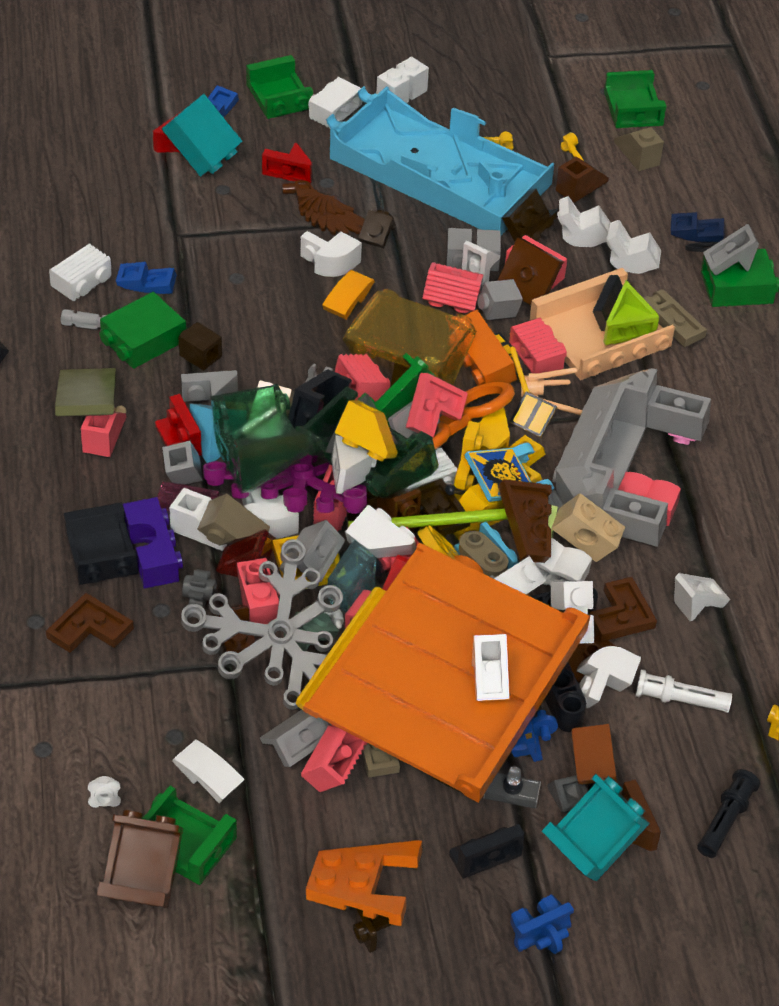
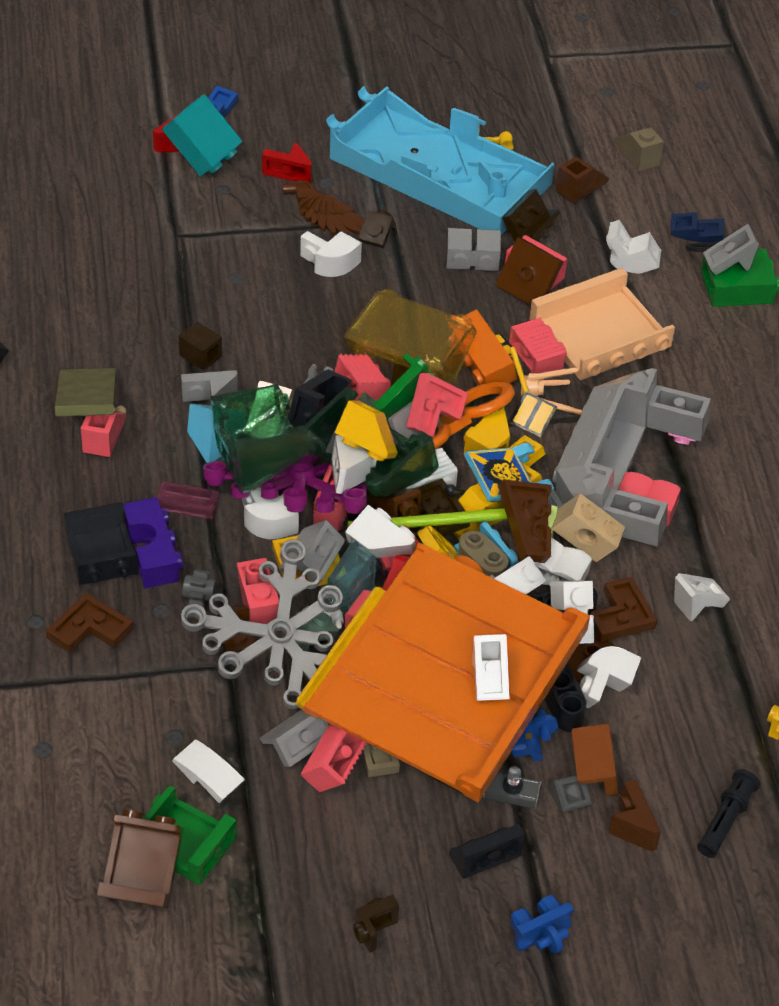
(80, 272): white brick -> none
(81, 319): light grey axle -> none
(104, 792): white plate -> none
(141, 279): blue slope -> none
(142, 329): green brick -> none
(179, 425): red bracket -> none
(182, 463): light grey brick -> none
(186, 516): white slope -> none
(229, 521): dark tan slope -> none
(251, 548): clear red slope -> none
(277, 87): green panel -> none
(336, 98): white brick -> none
(347, 293): light orange slope -> none
(352, 875): orange wing -> none
(405, 81): white piece -> none
(452, 287): coral brick -> none
(471, 442): yellow plate -> none
(478, 260): white slope -> none
(500, 299): light grey brick -> none
(569, 143): yellow hand -> none
(583, 228): white brick -> none
(598, 828): teal panel -> none
(607, 300): black tile -> none
(629, 317): lime slope -> none
(633, 99): green panel -> none
(668, 689): white pin -> none
(670, 312): dark tan plate -> none

